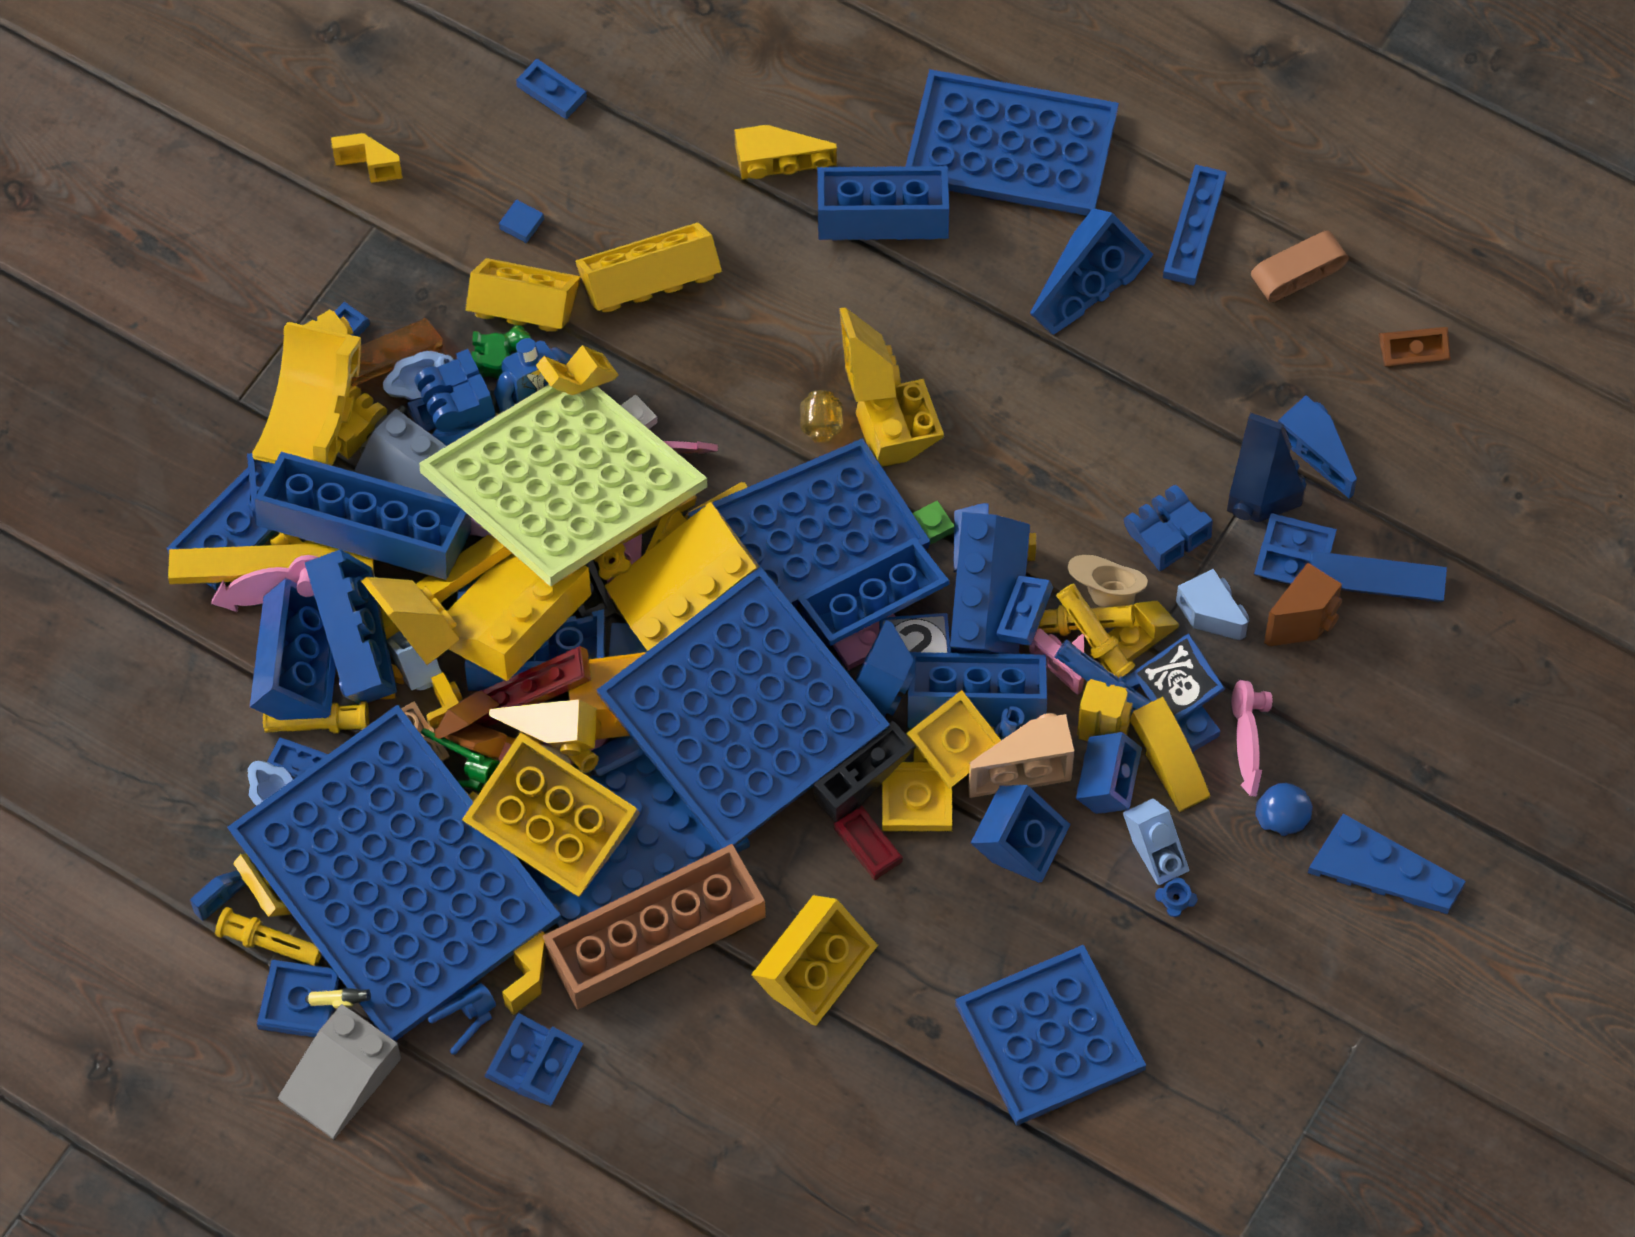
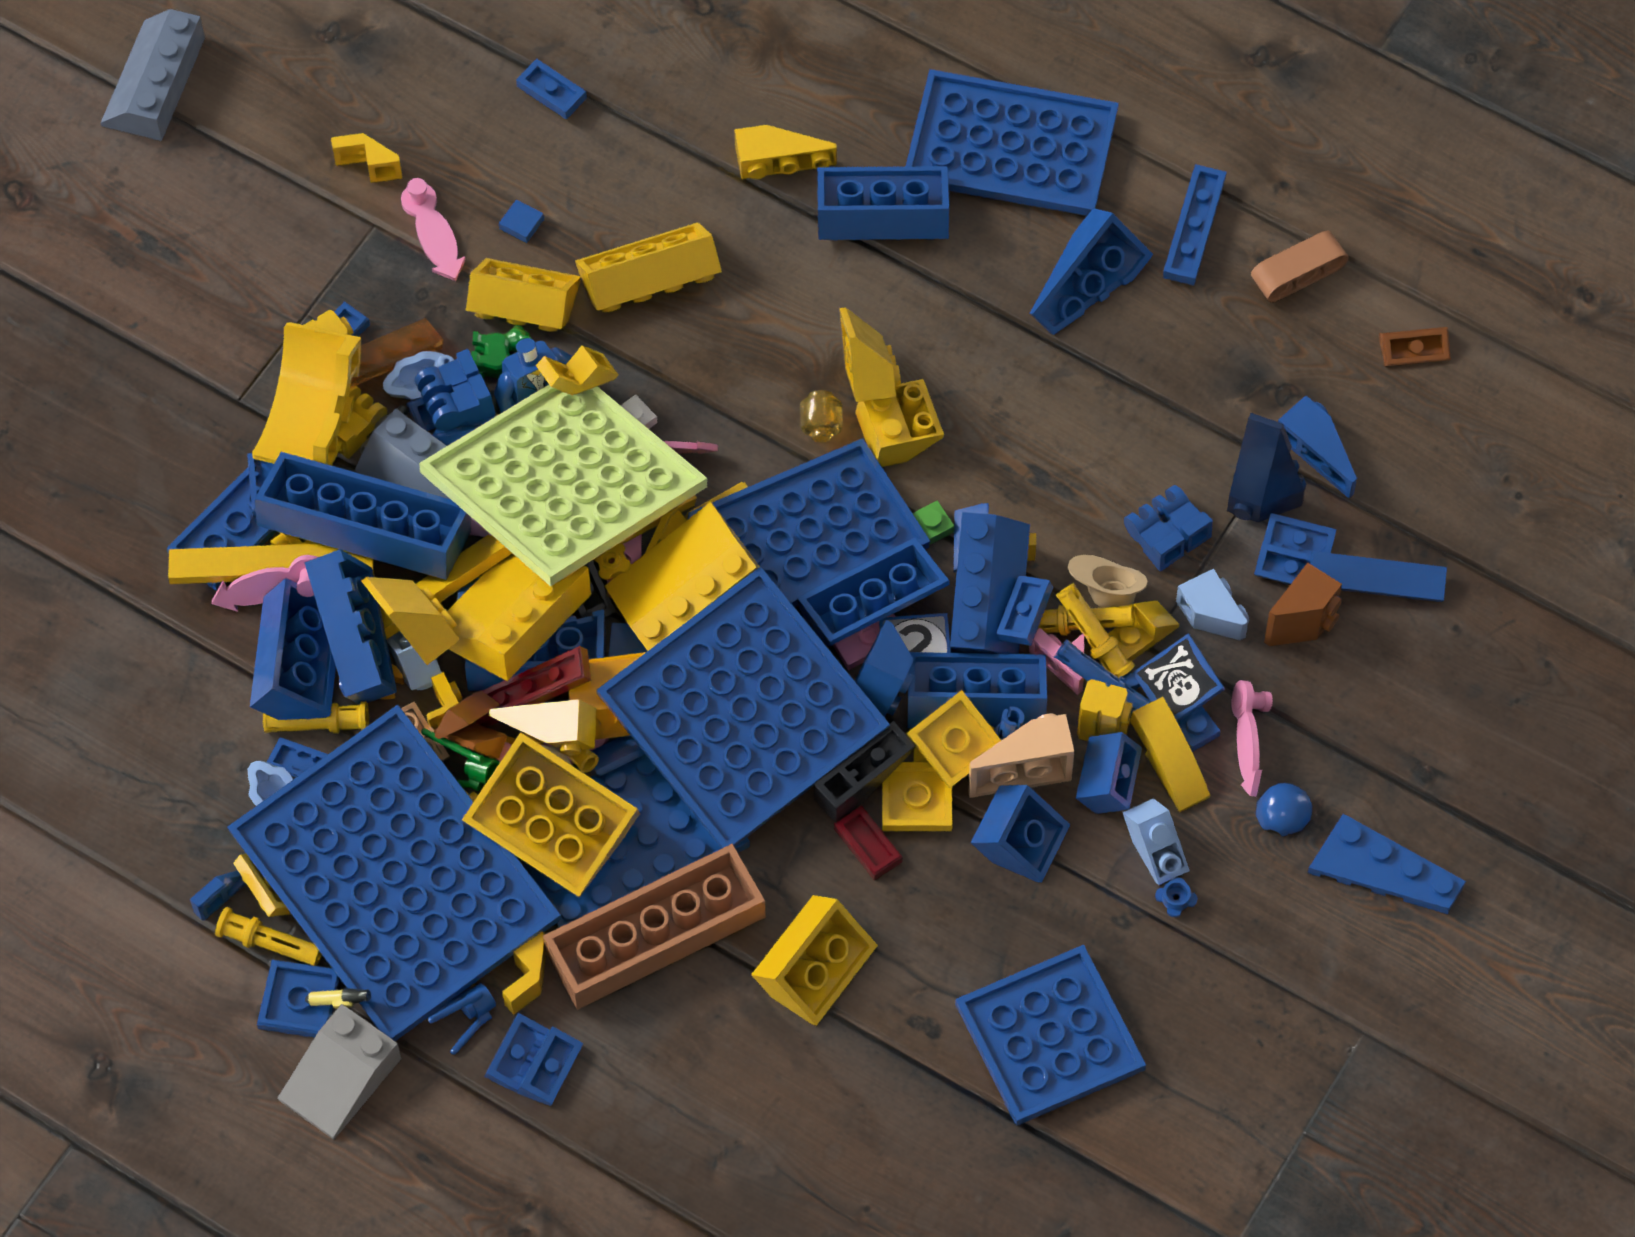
(155, 74): none -> sand blue slope
(432, 229): none -> bright pink brick

